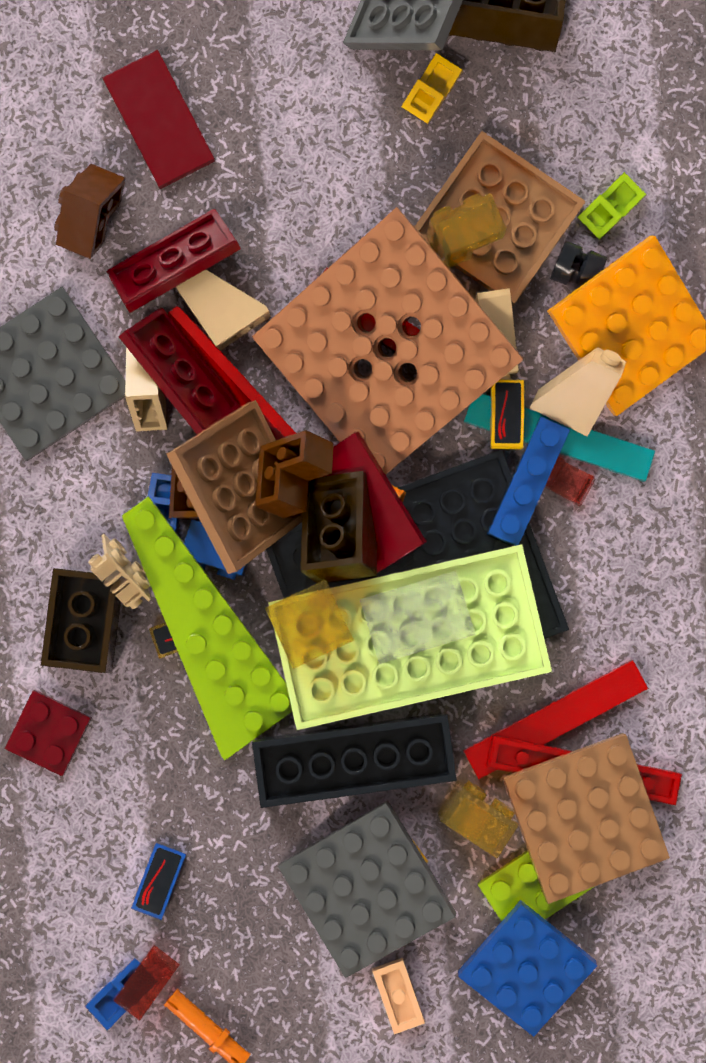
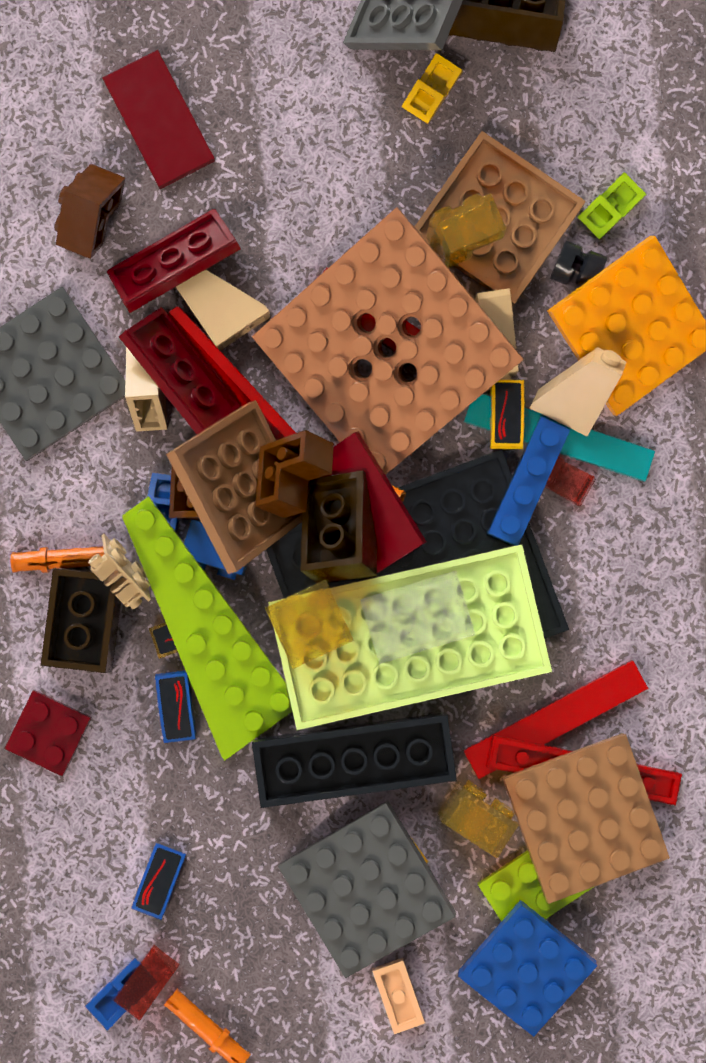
(49, 559): none -> orange pin
(175, 706): none -> black slope

